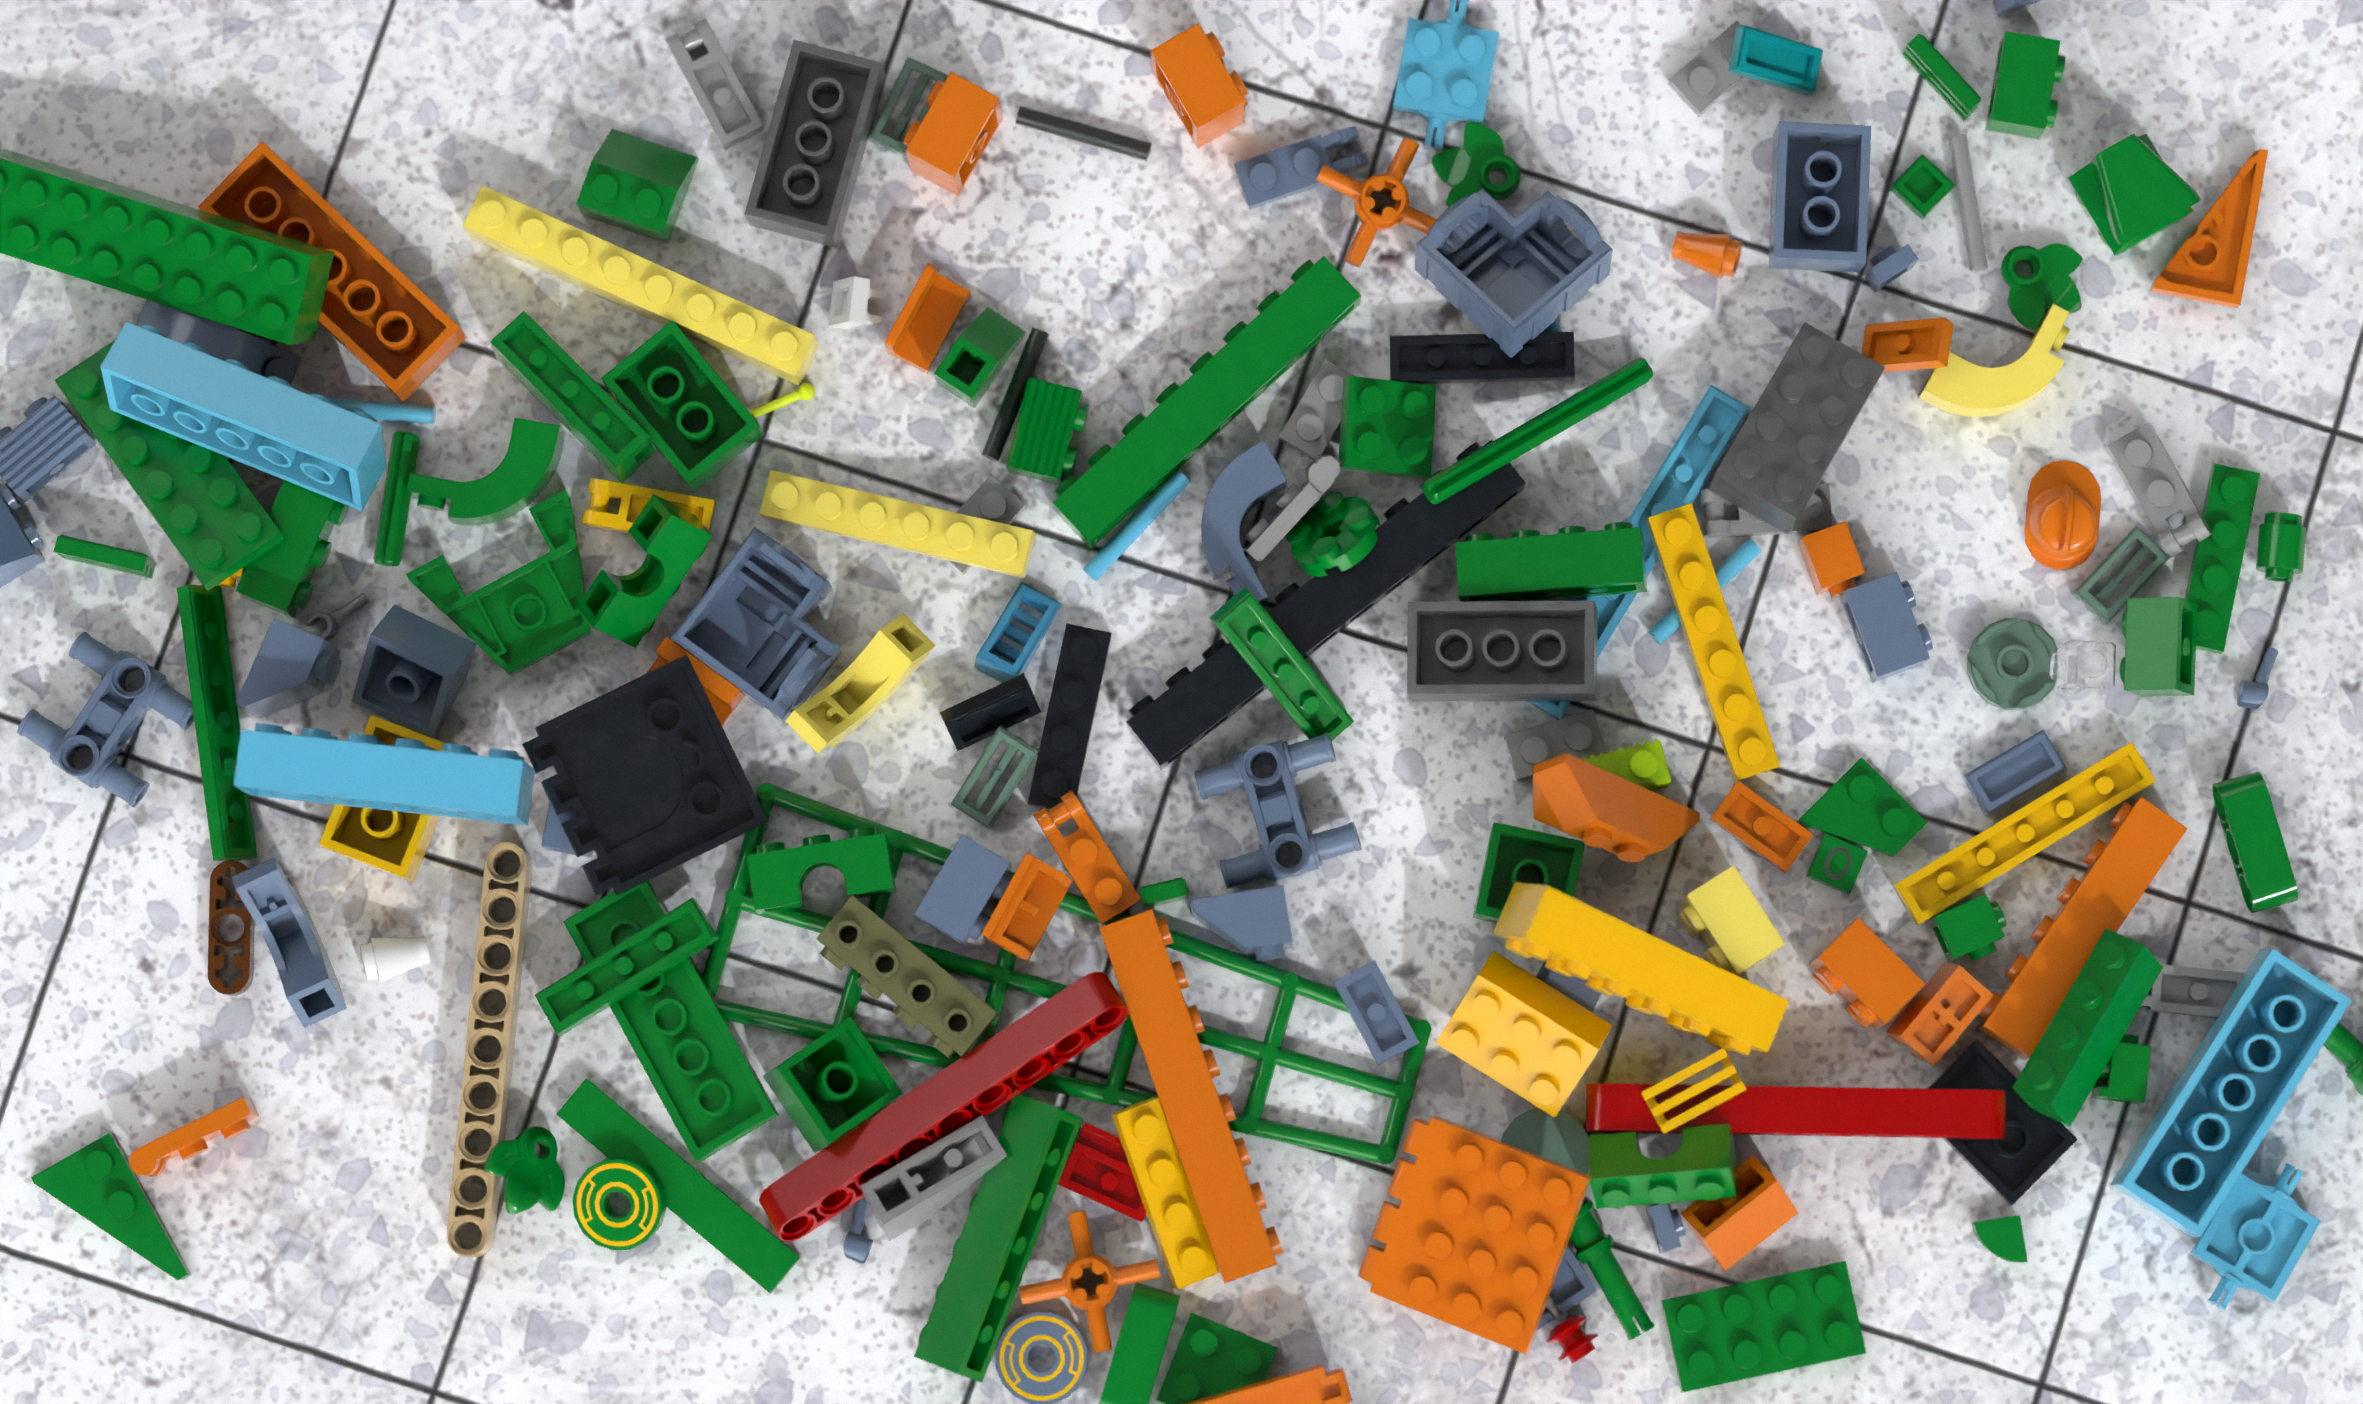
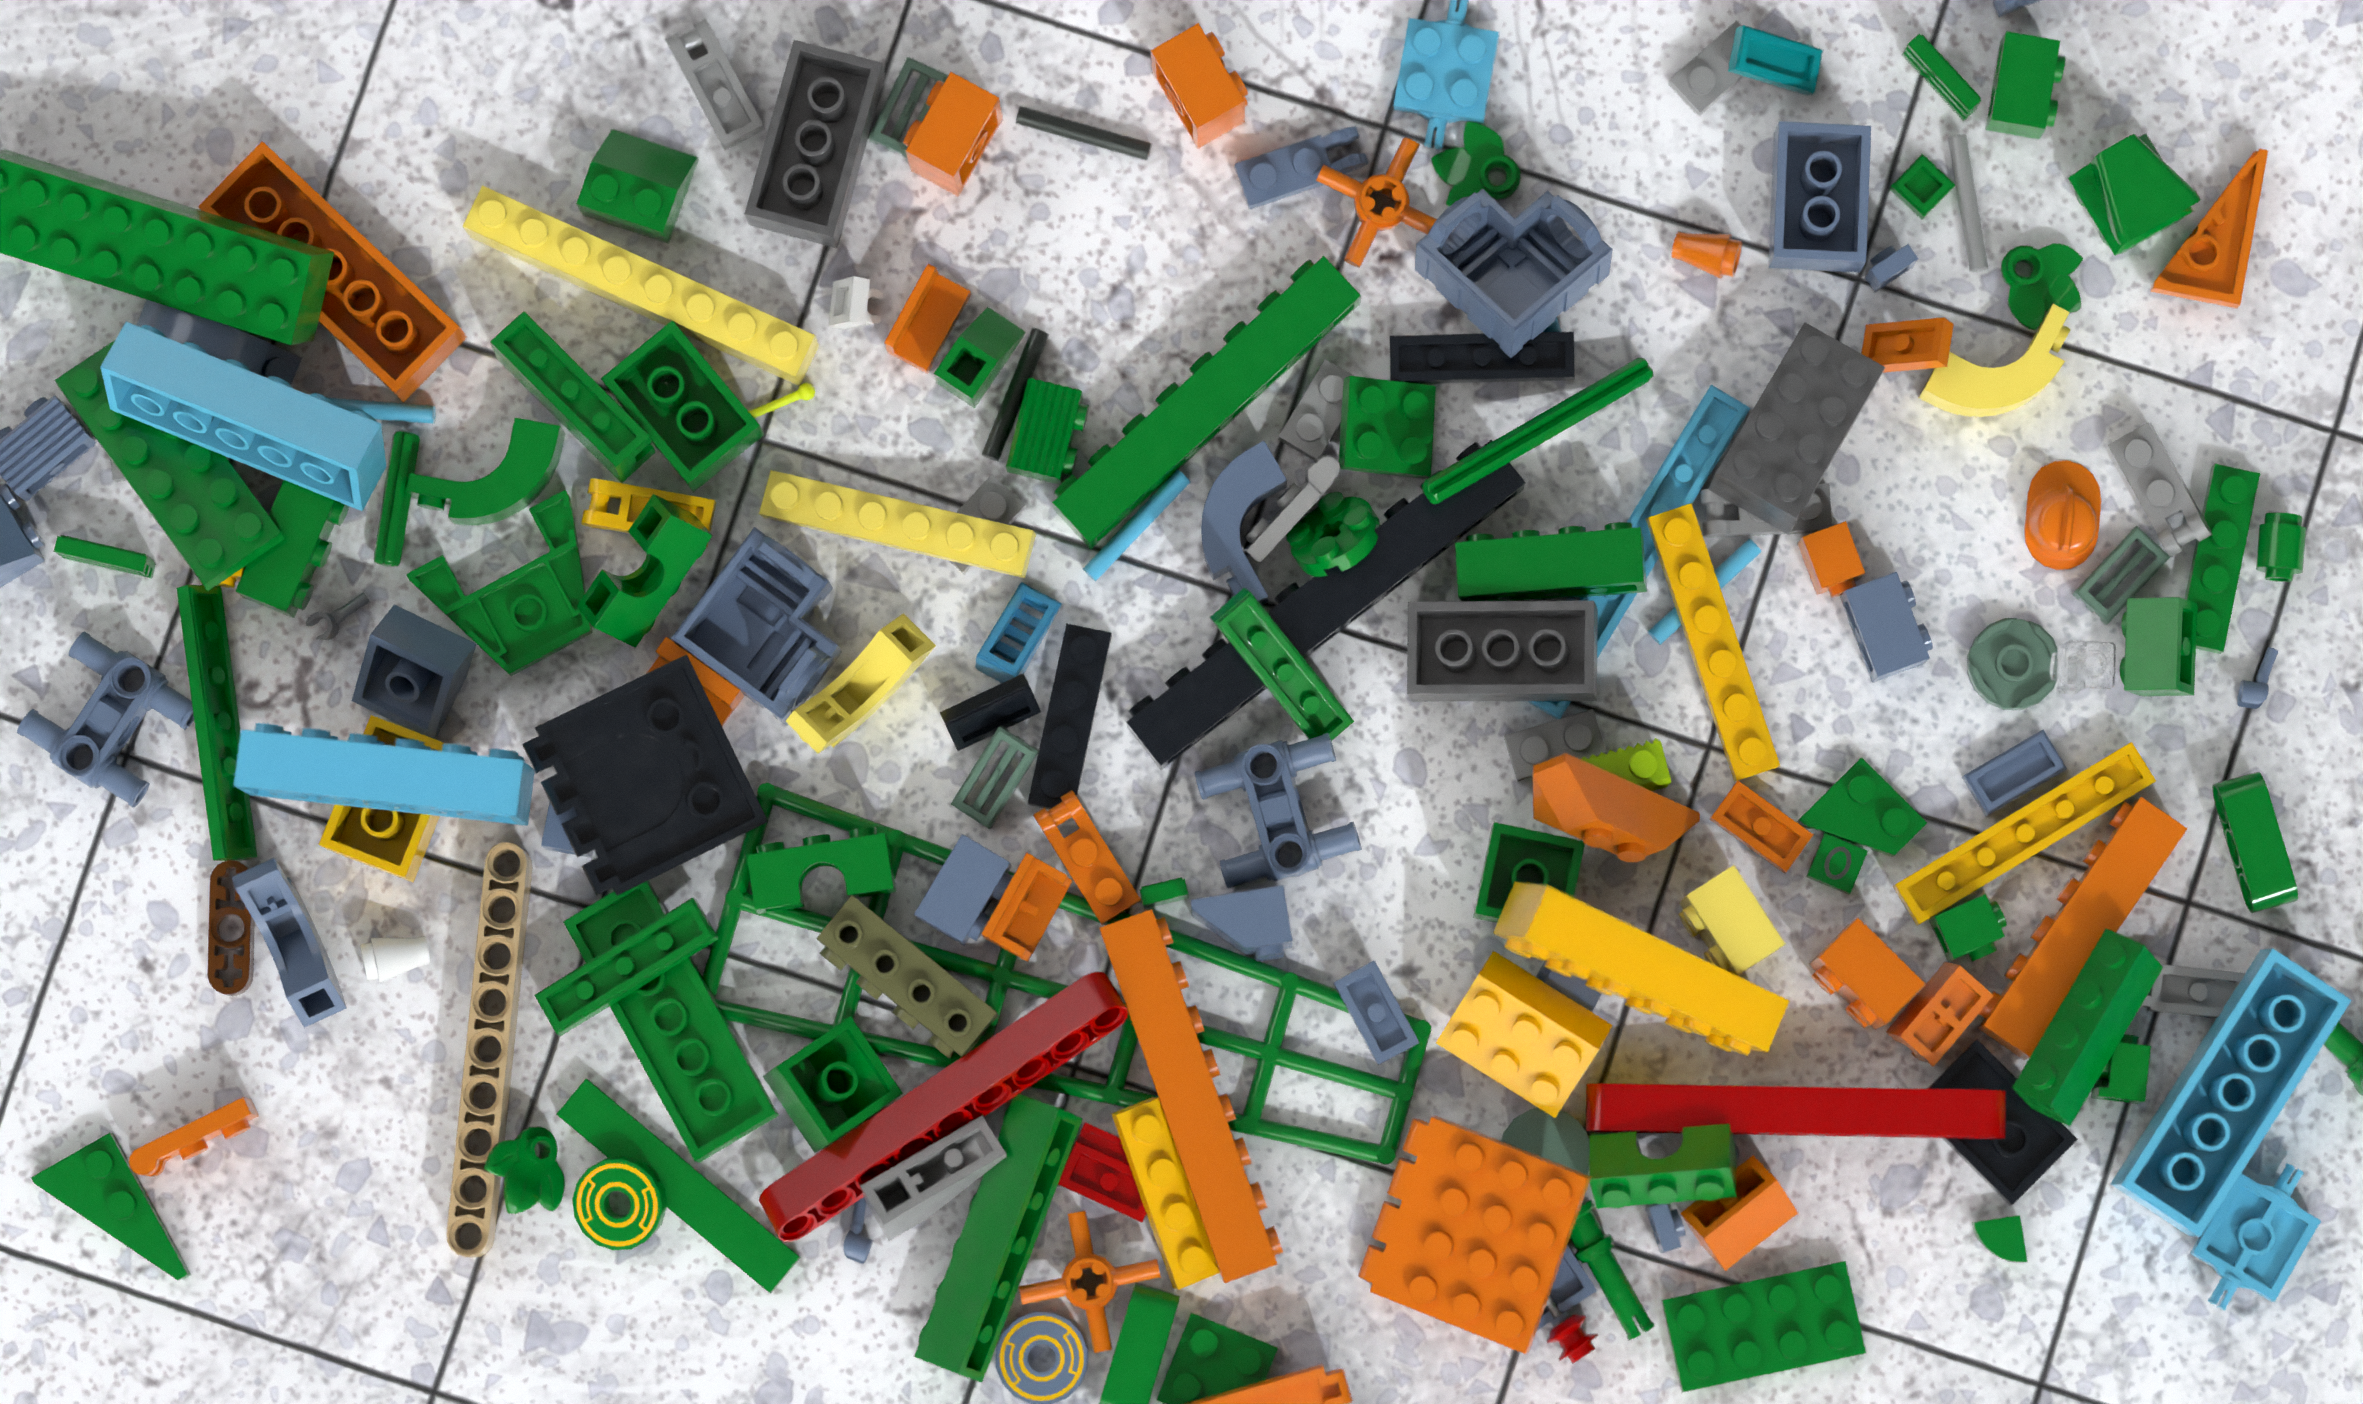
(288, 670): sand blue slope -> none
(1728, 1072): yellow tile -> none

